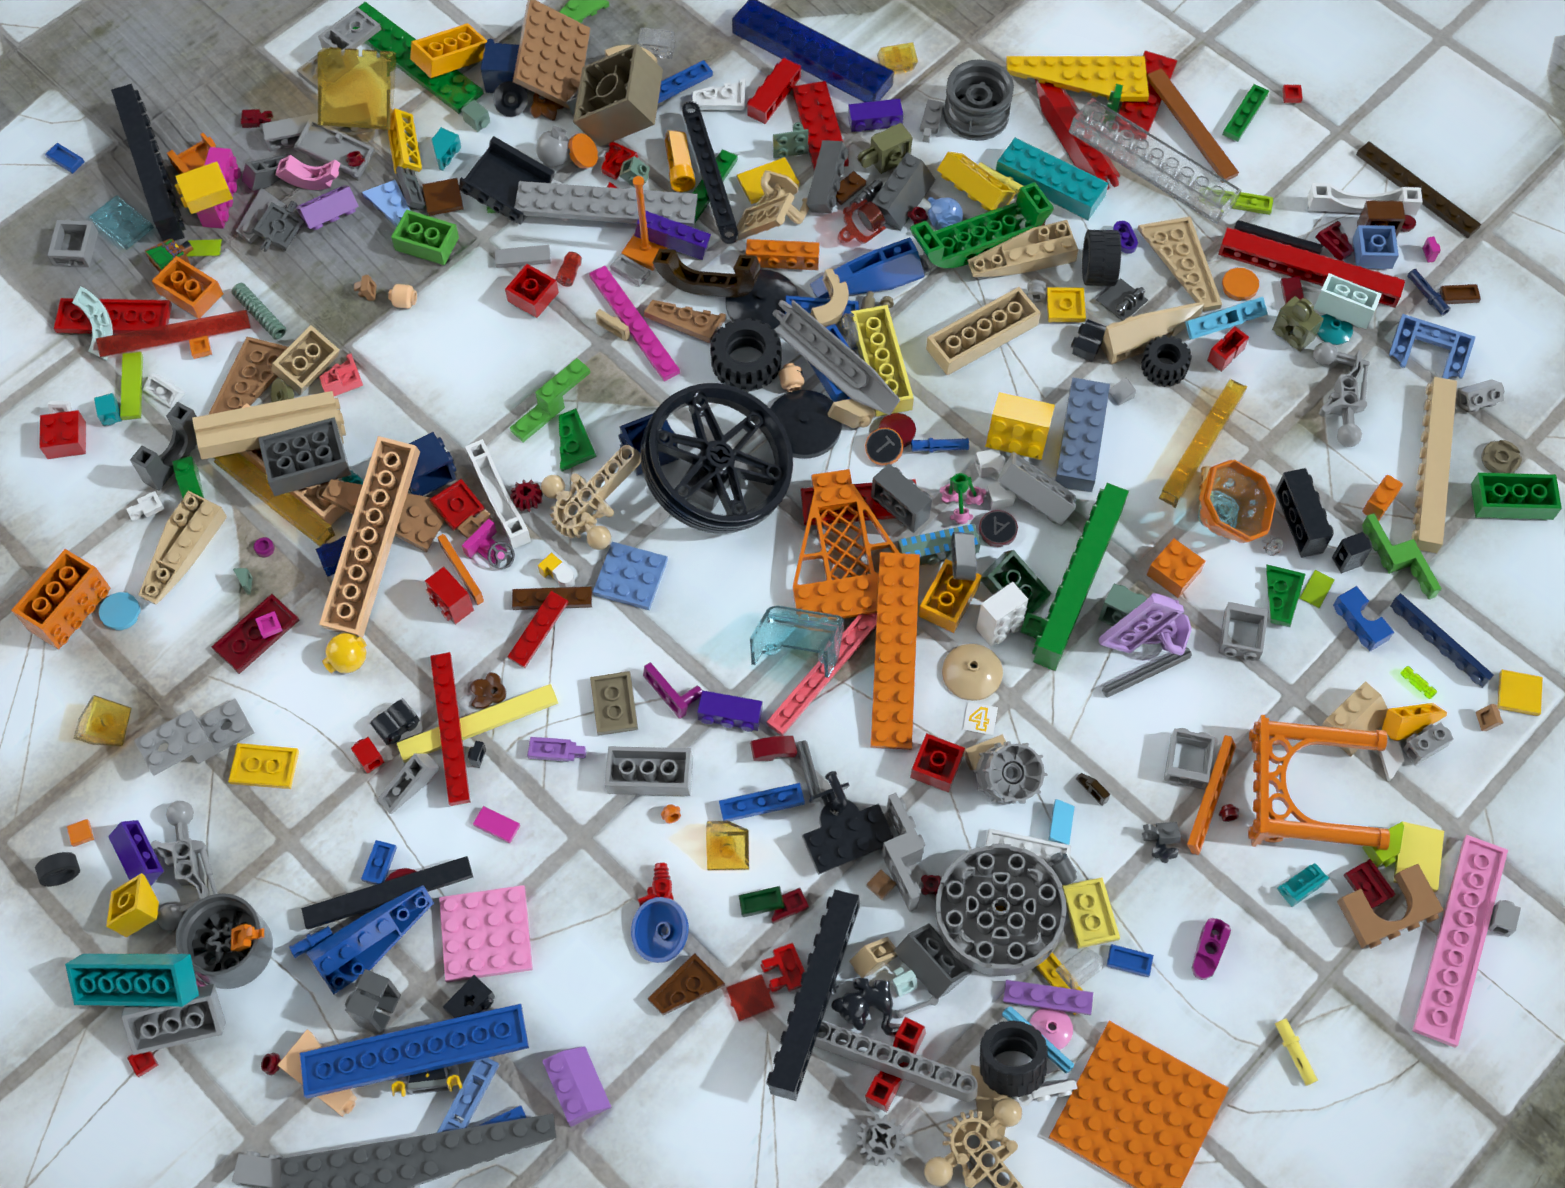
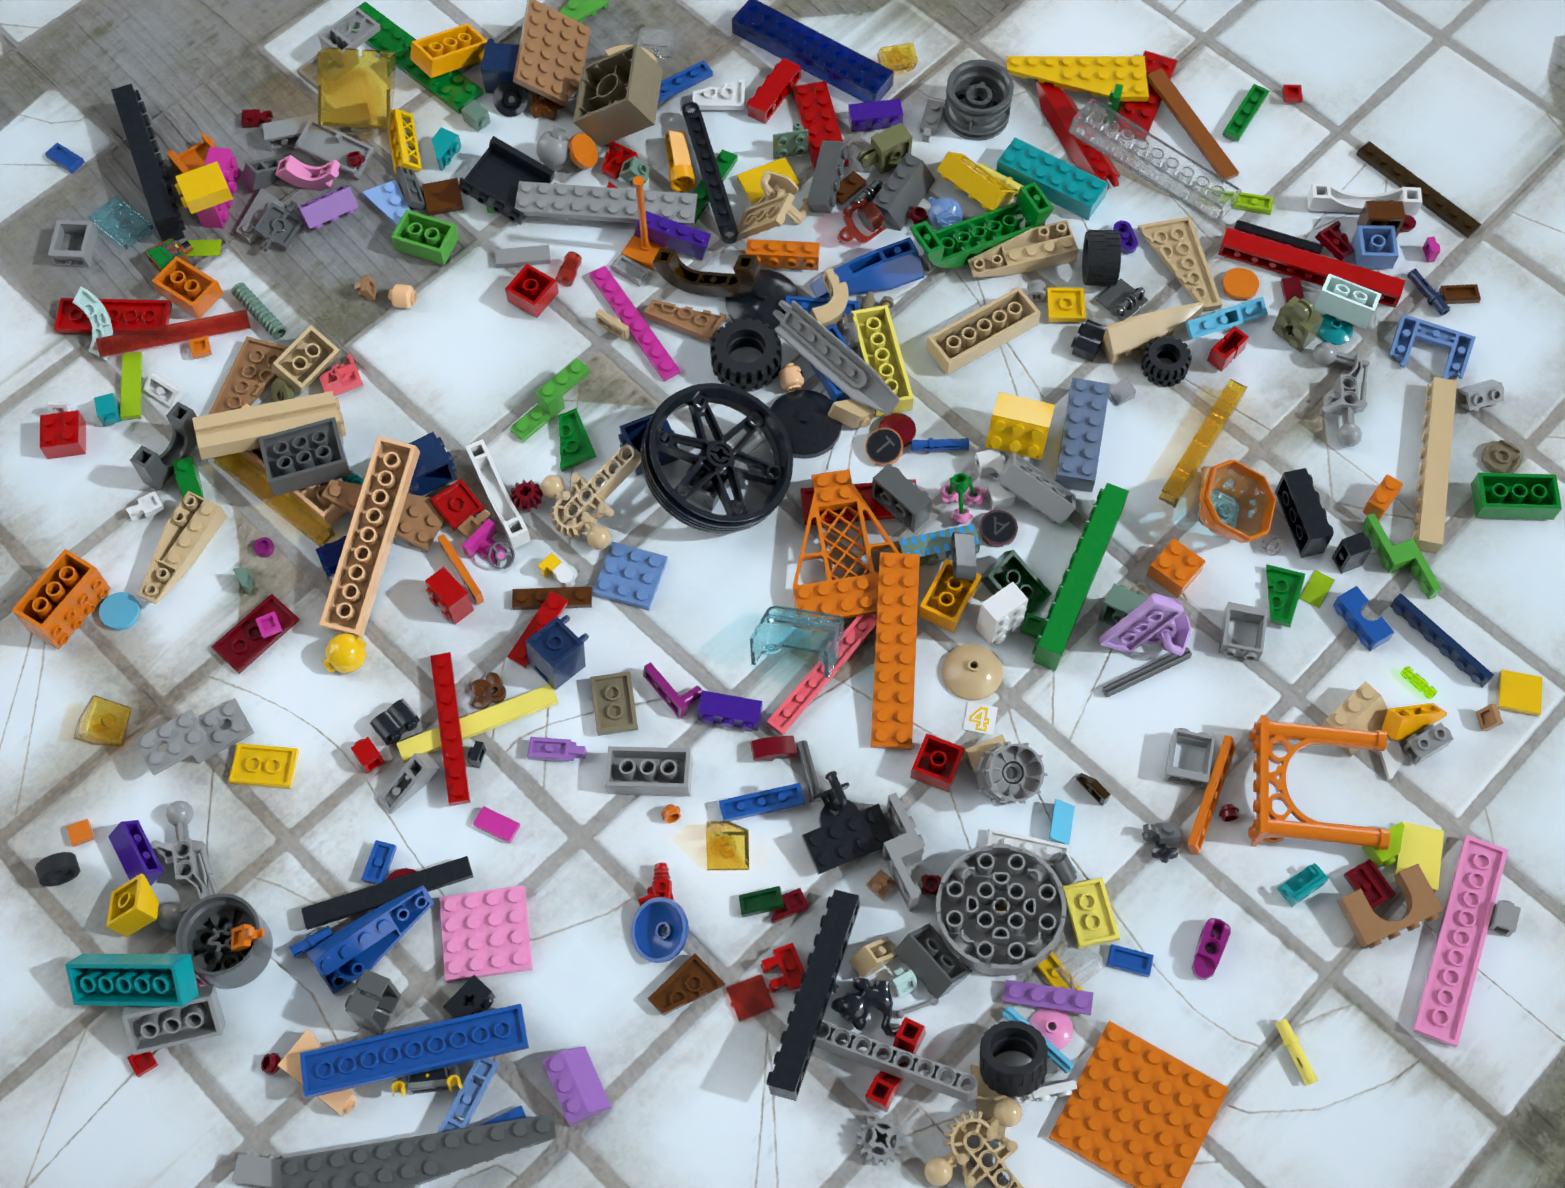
(556, 652): none -> dark blue container

